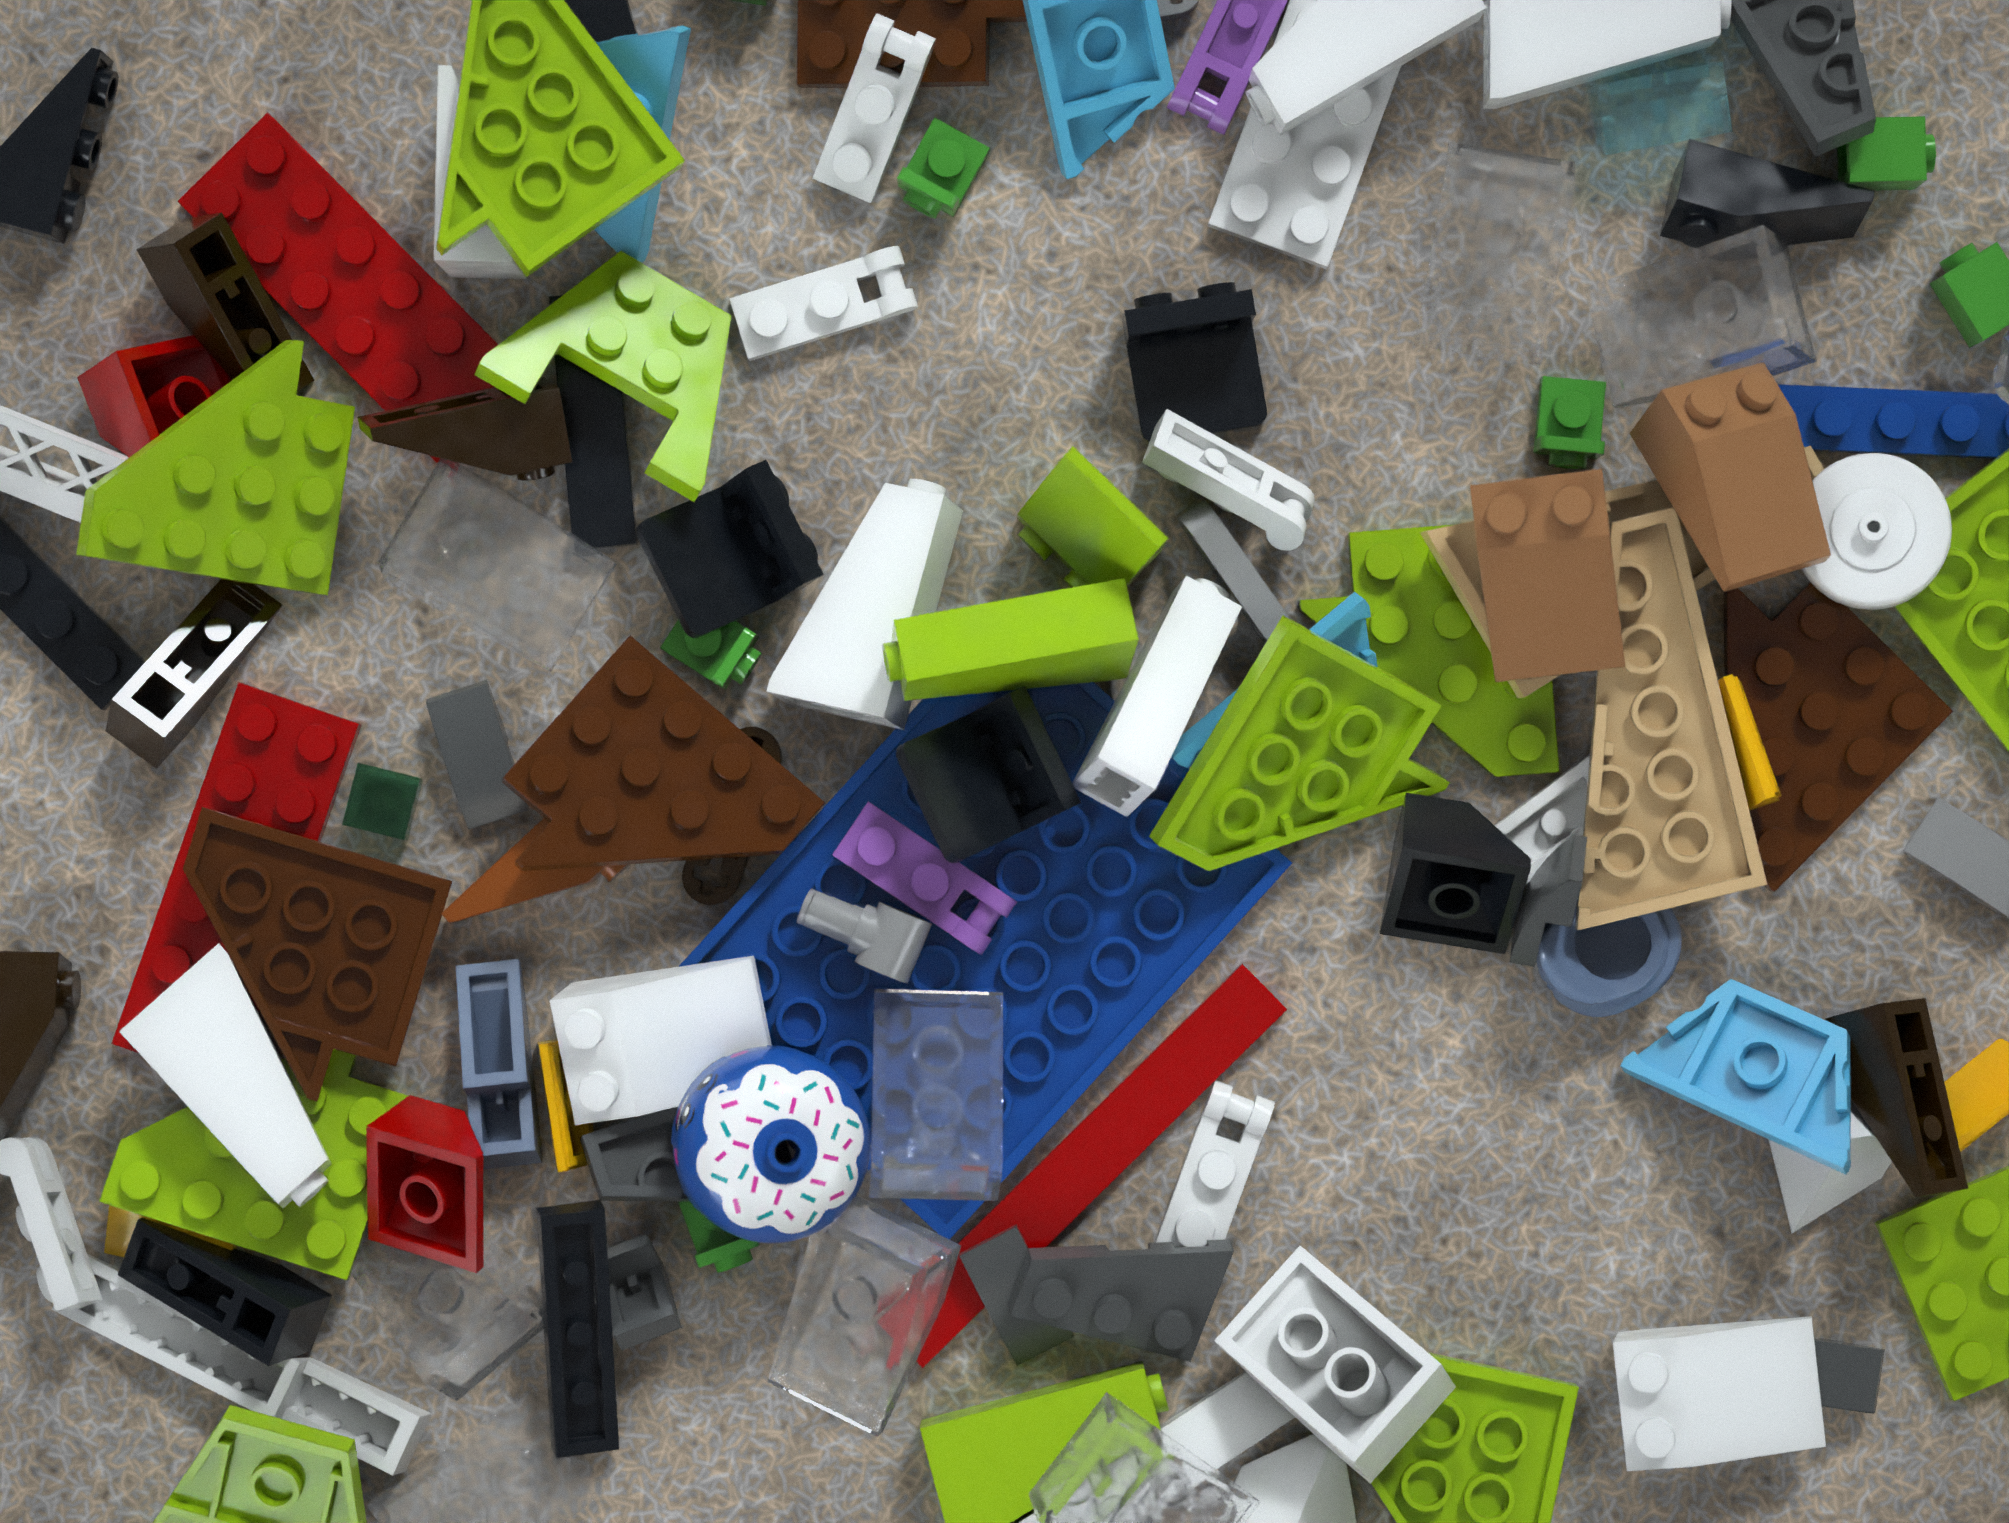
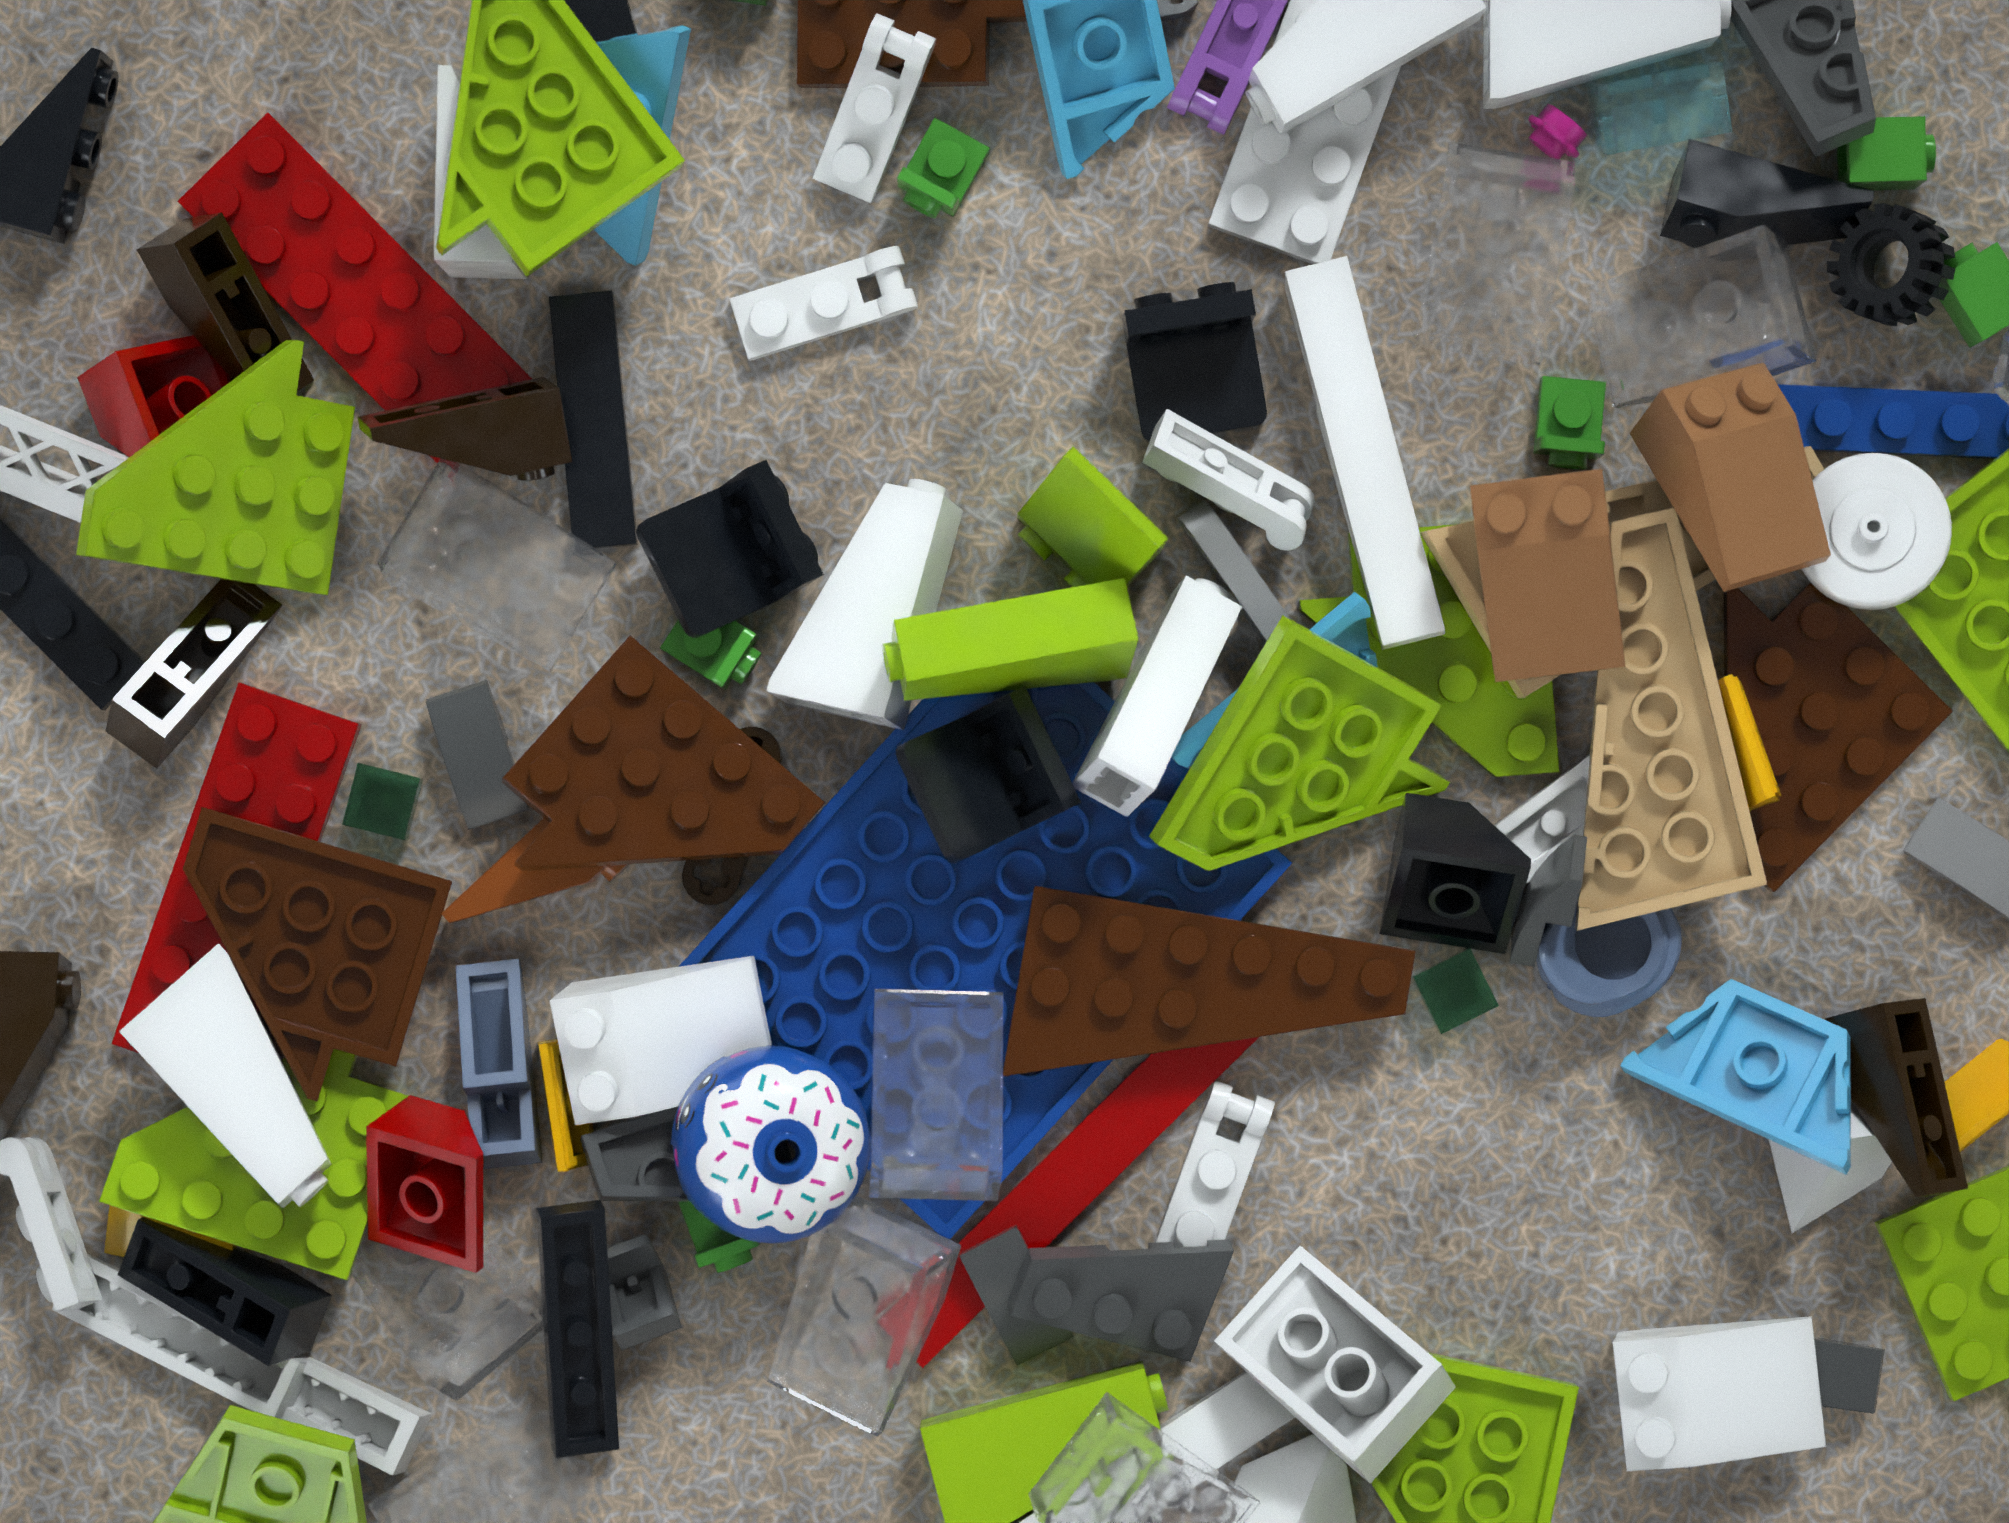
(642, 340): lime wing -> none
(880, 936): light grey pin -> none
(921, 876): medium lavender plate -> none
(1153, 979): none -> reddish brown wing
(1363, 452): none -> white slope
(1454, 990): none -> clear green plate
(1556, 133): none -> dark pink plate
(1862, 249): none -> black tyre

